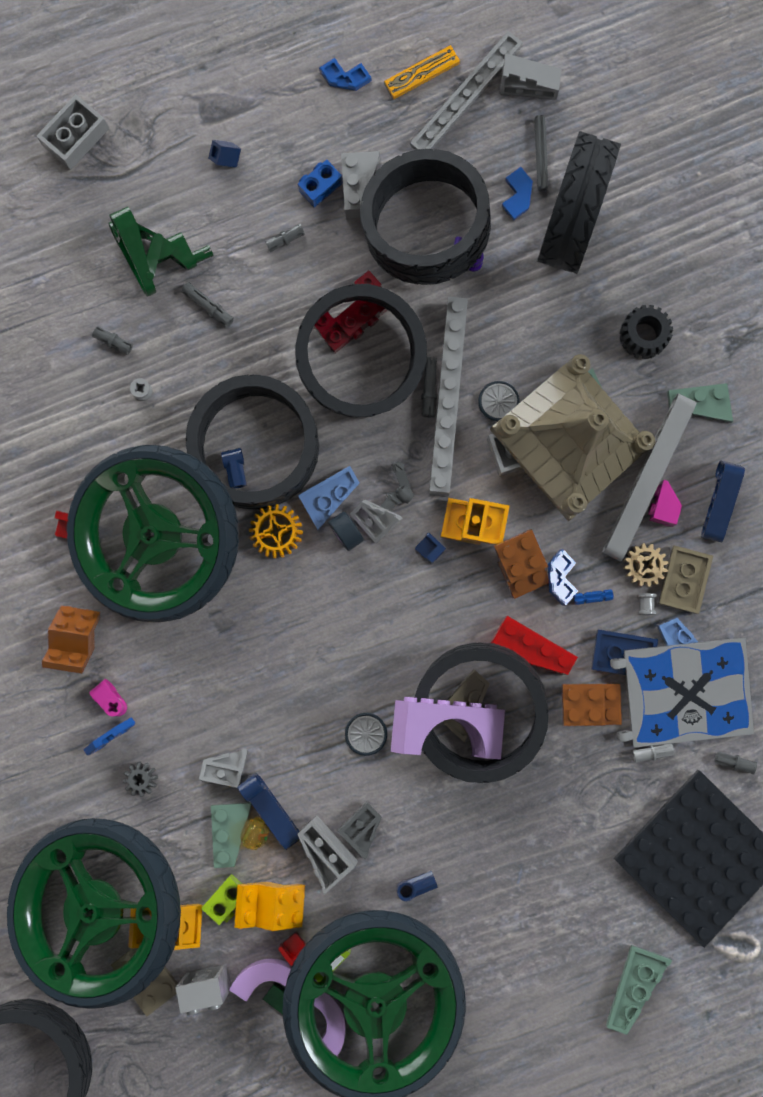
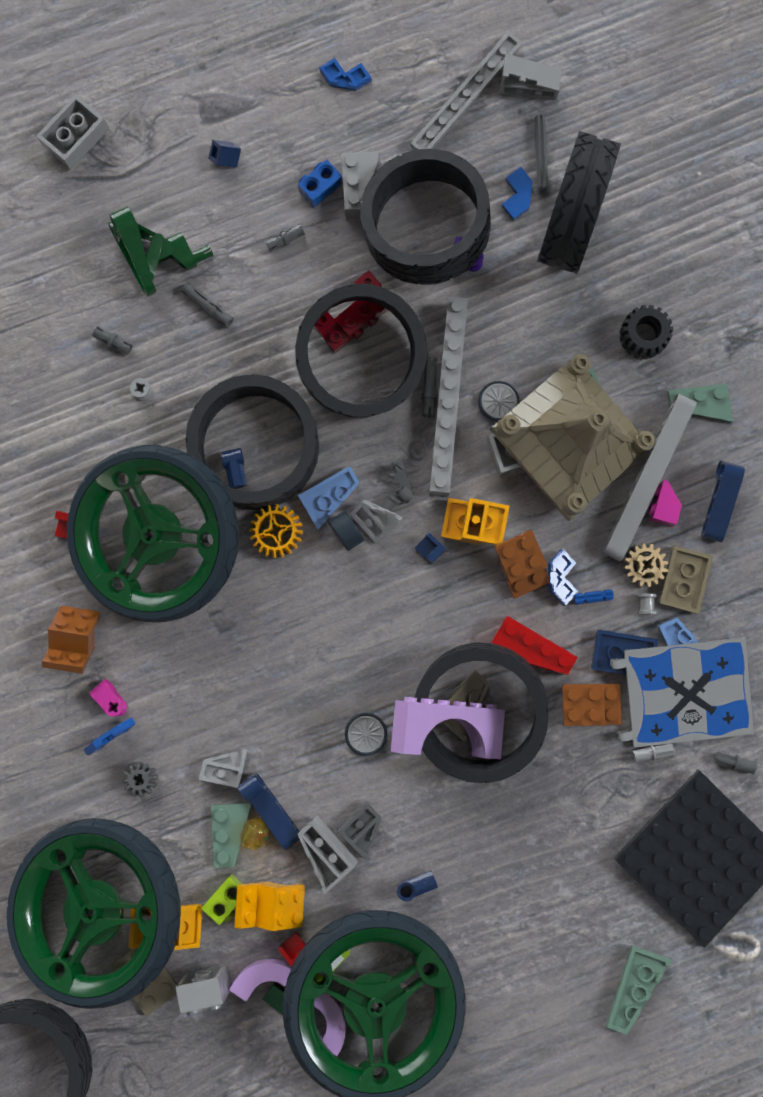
(422, 72): light orange tile -> none

